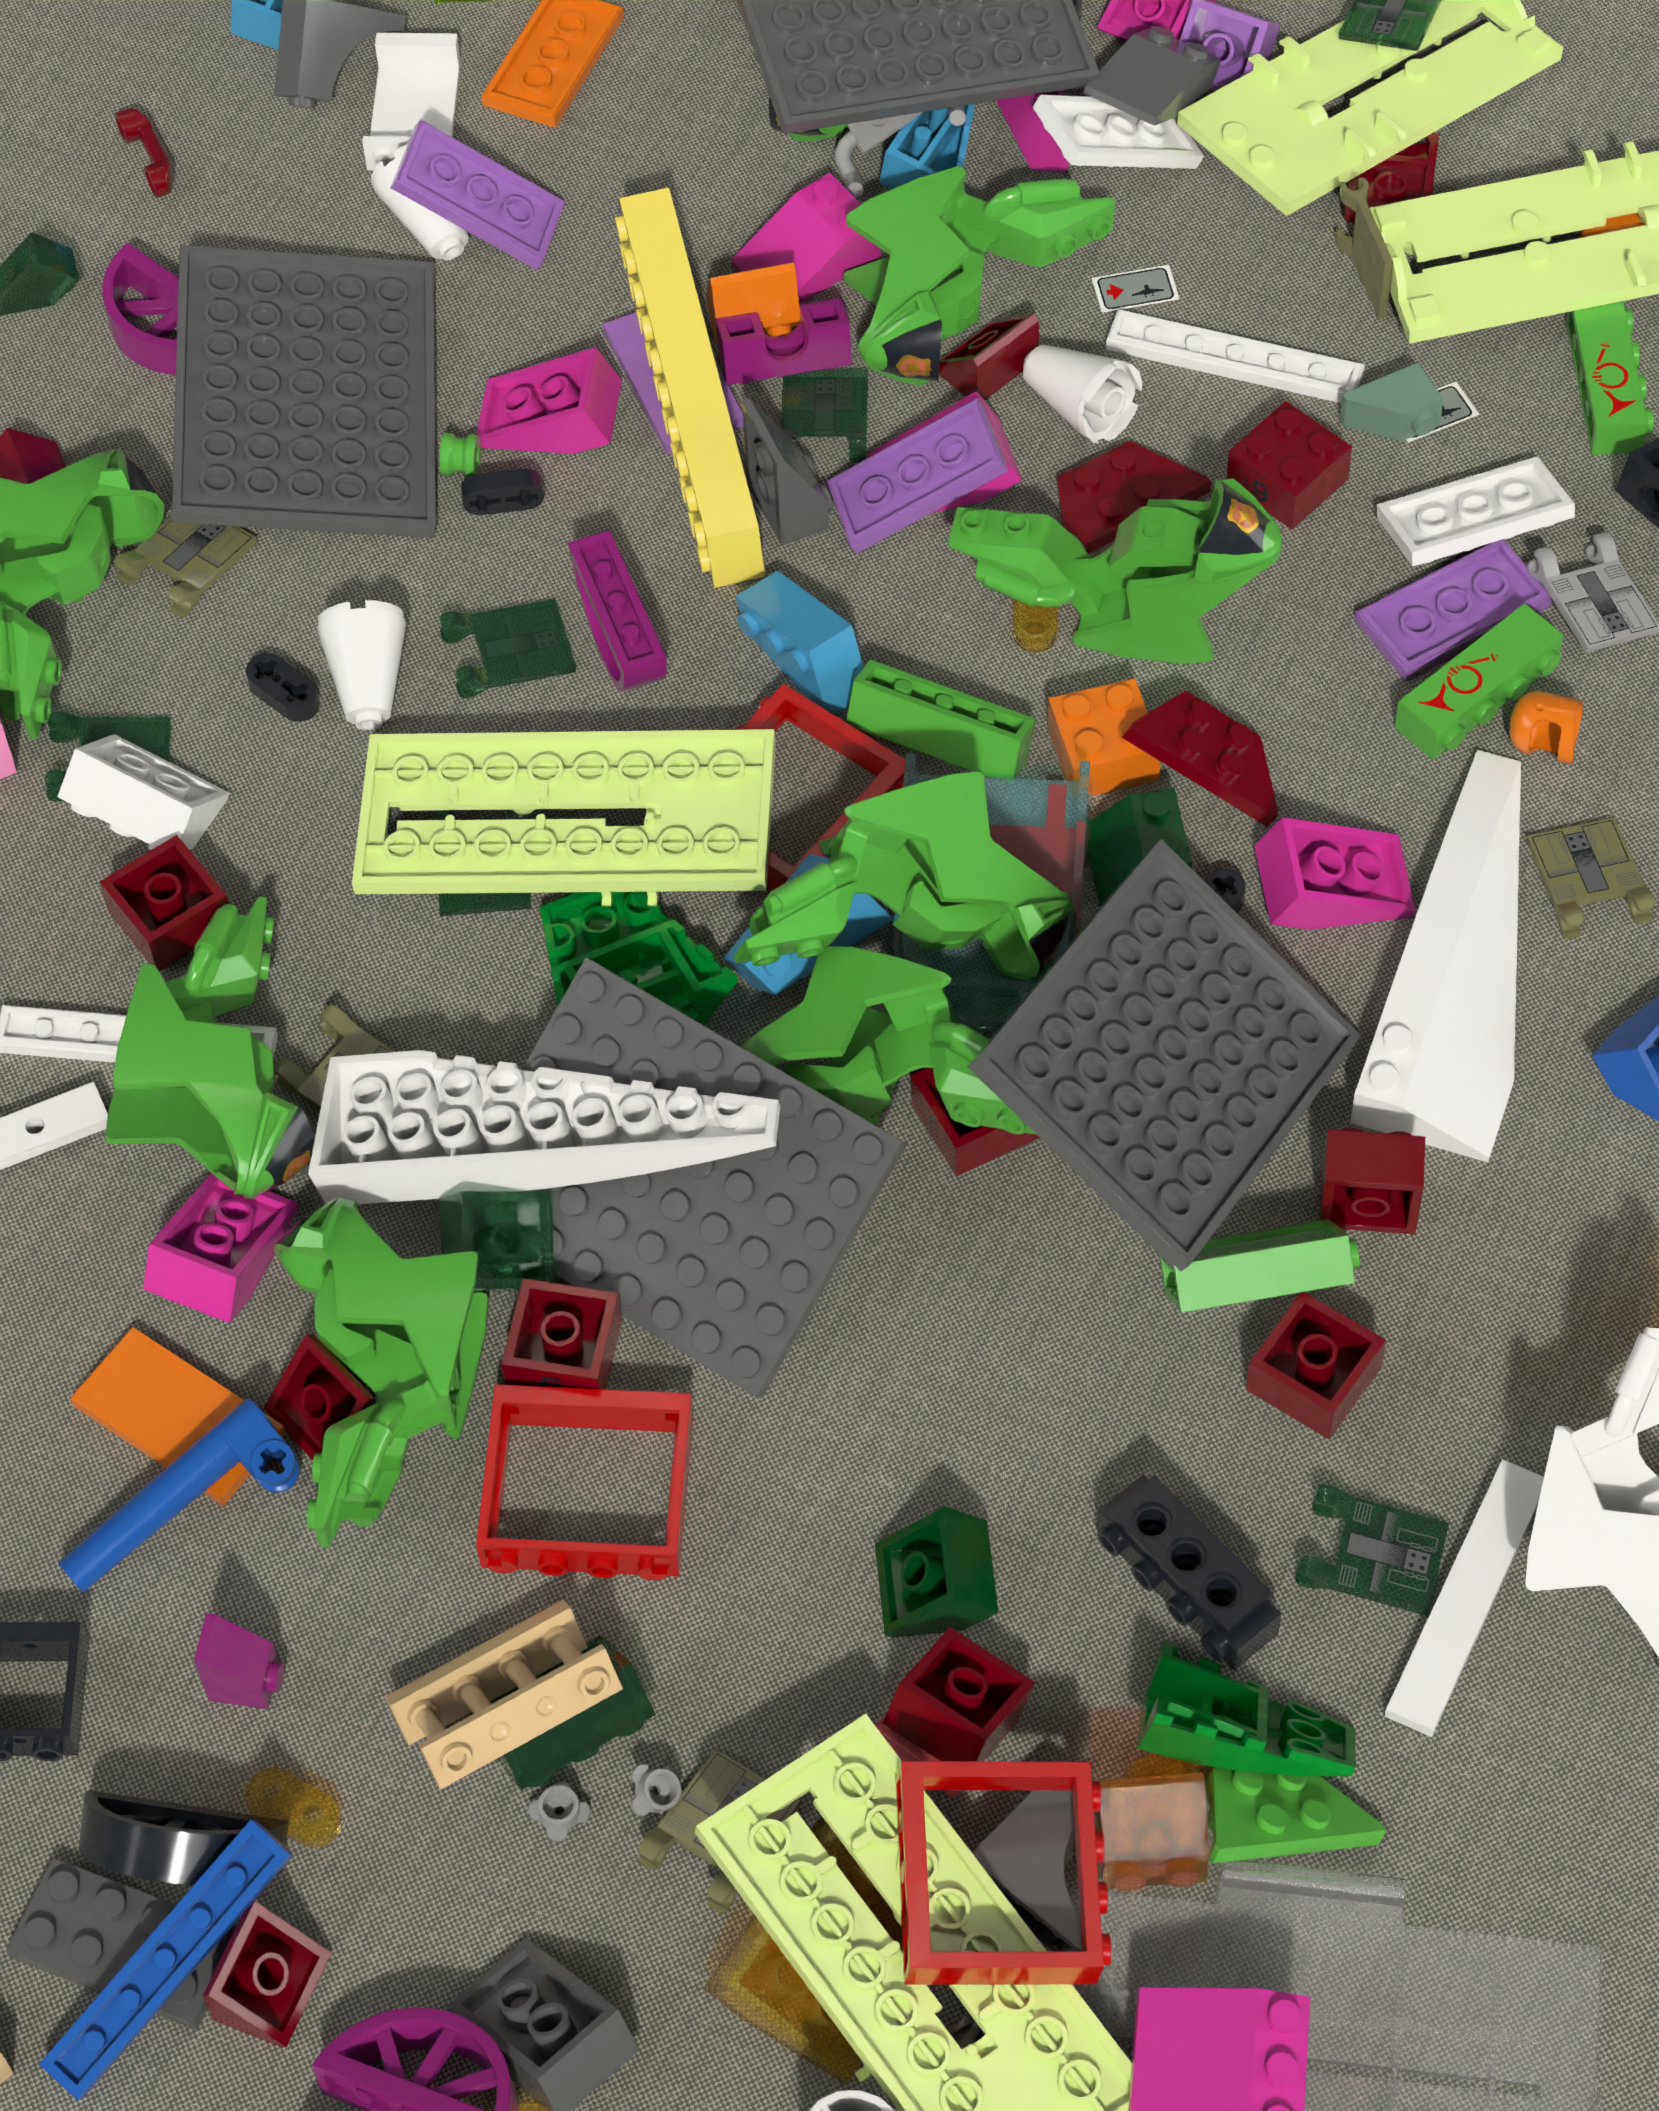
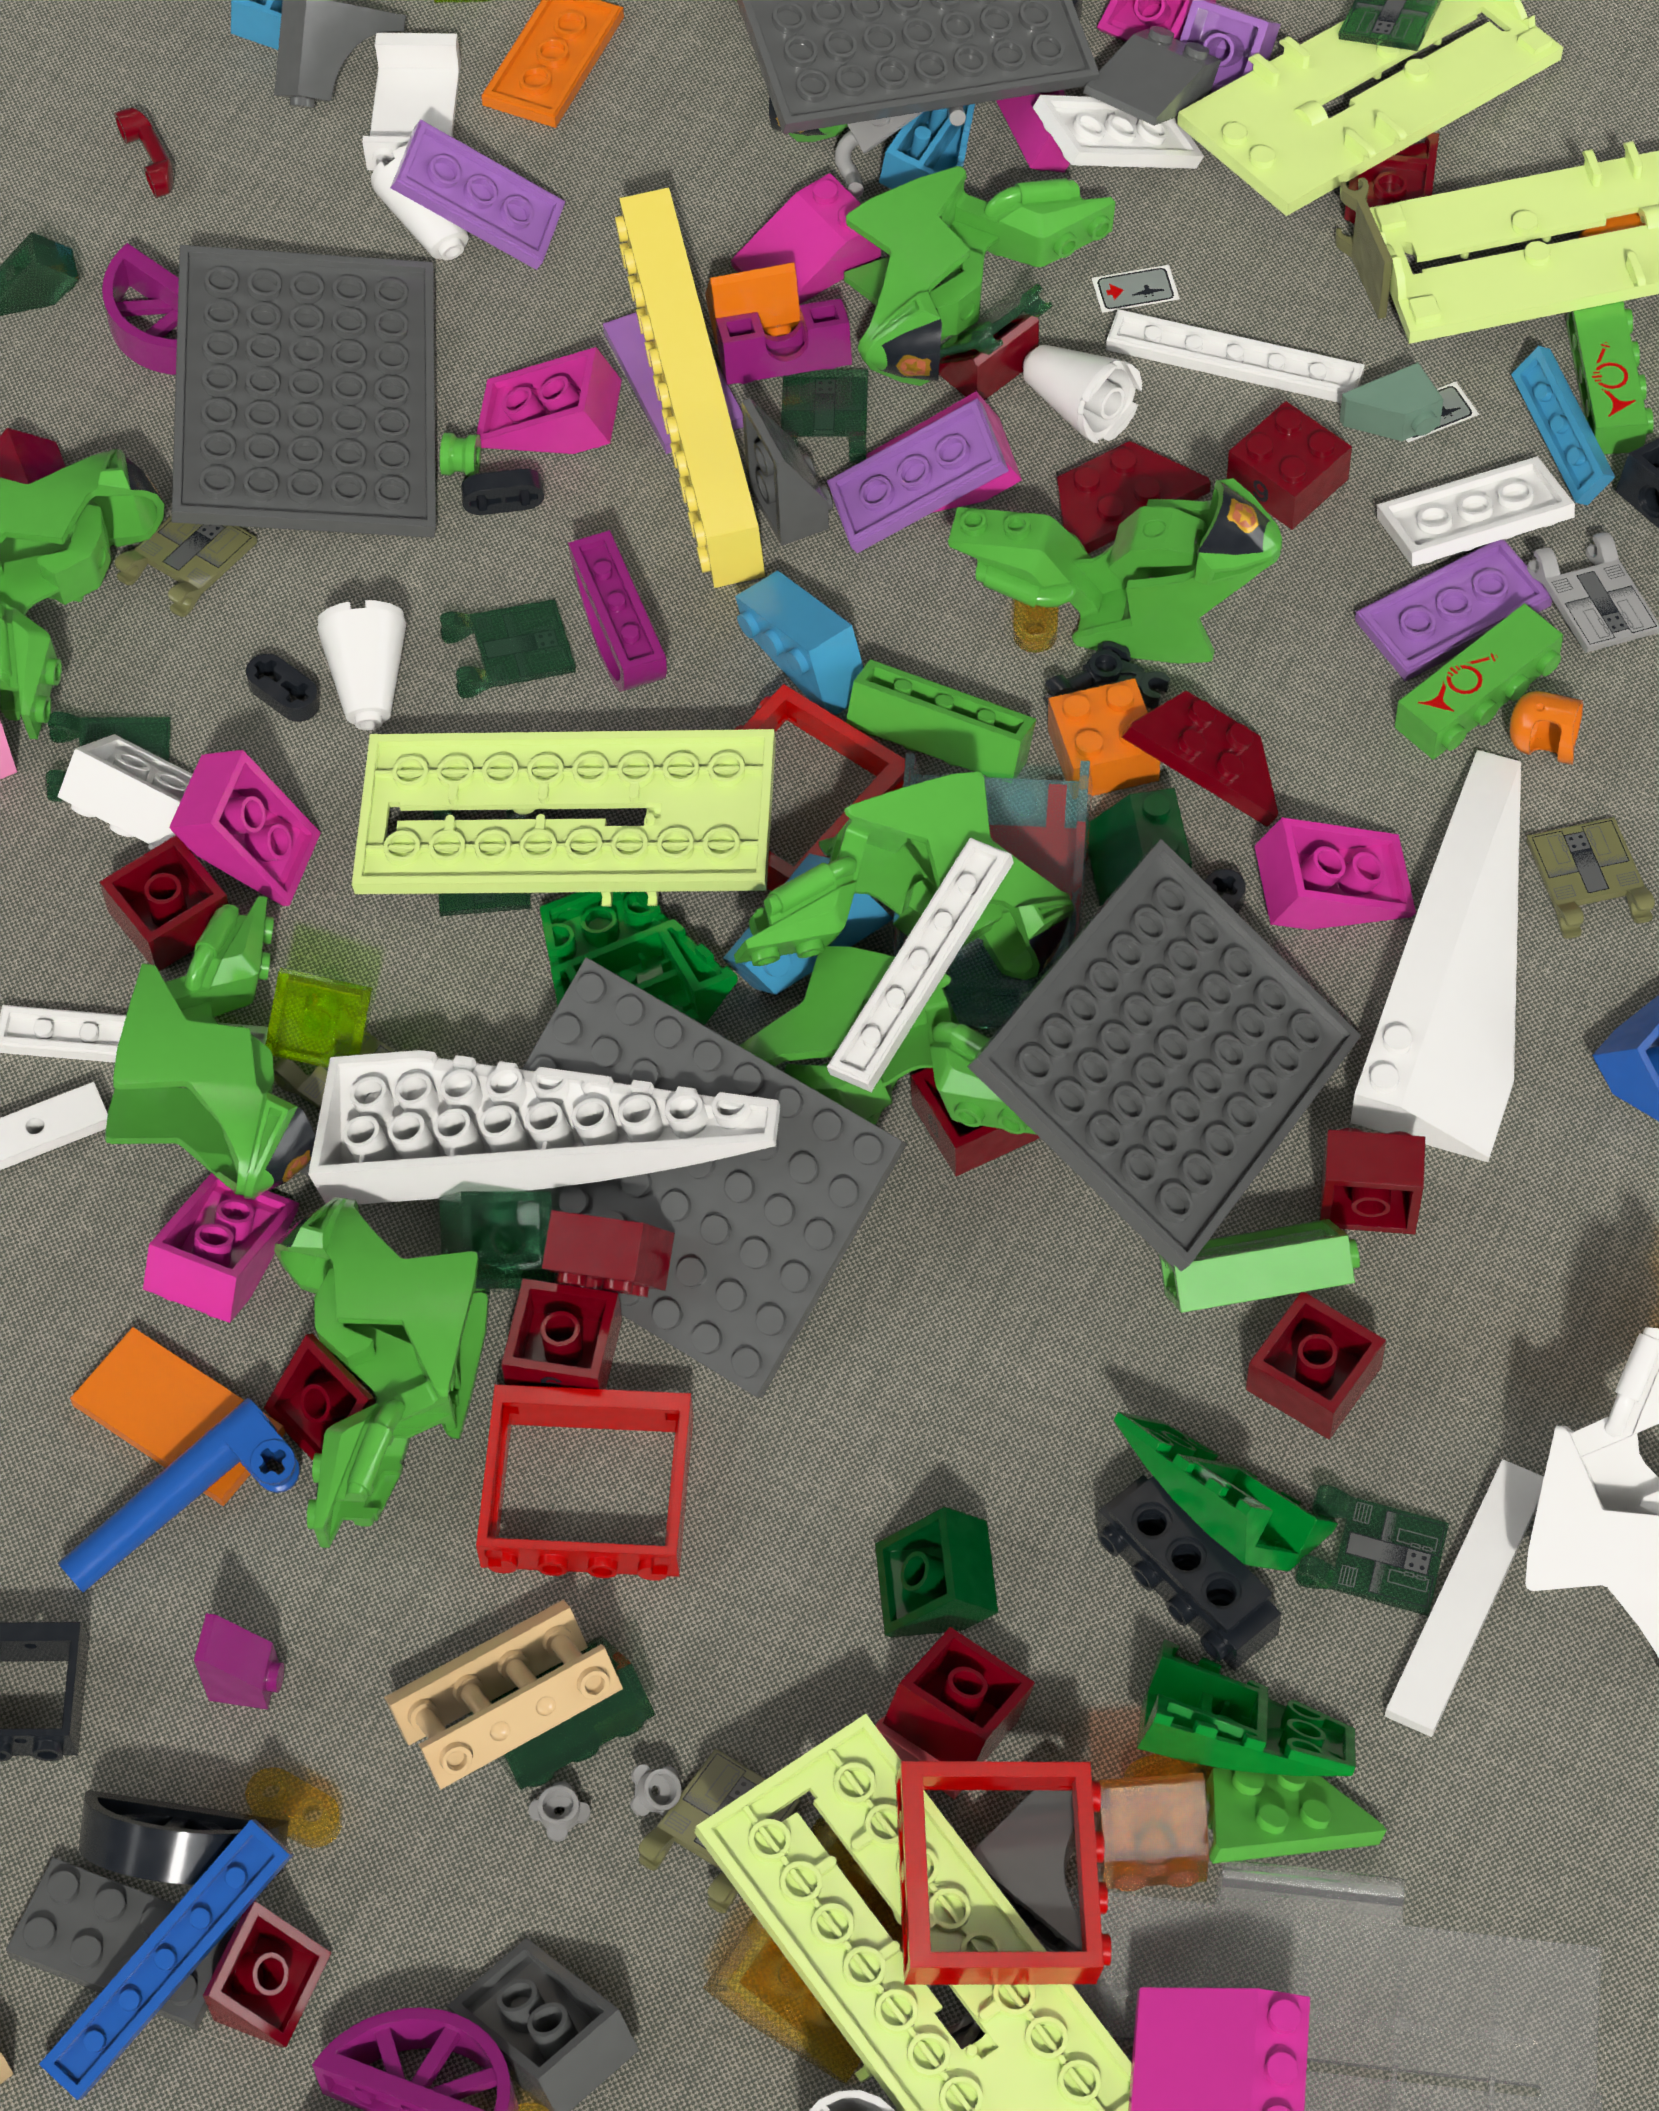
(245, 825): none -> dark pink slope
(317, 1018): none -> clear neon green slope
(608, 1251): none -> dark red brick
(920, 965): none -> white tile
(980, 335): none -> clear green flag
(1110, 666): none -> black piece
(1226, 1498): none -> green wedge
(1563, 425): none -> dark azure plate

